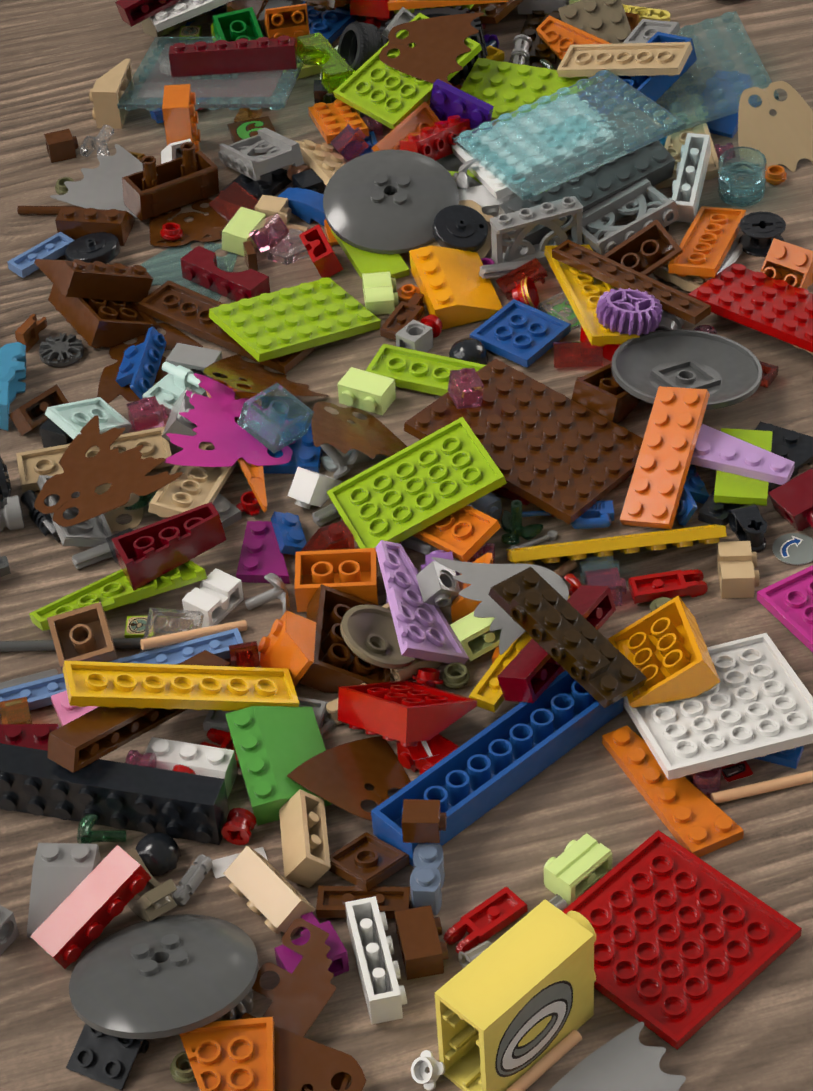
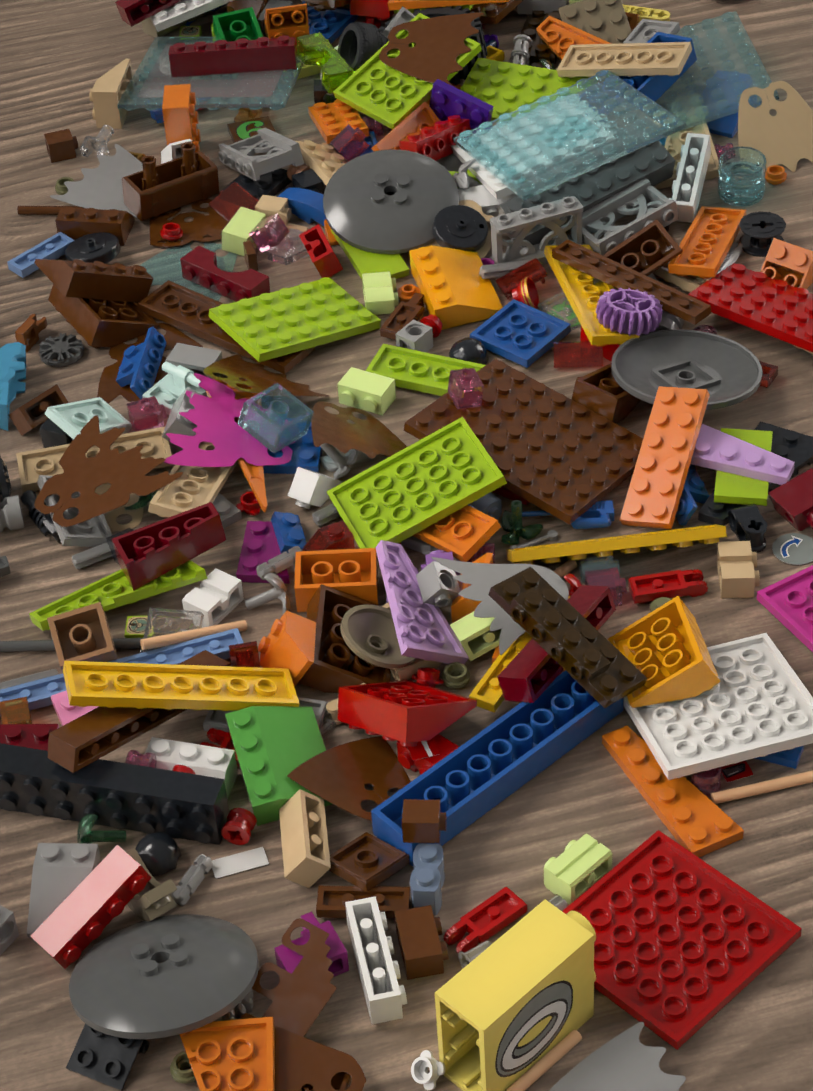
(266, 890): tan brick -> none
(278, 563): none -> light grey axle

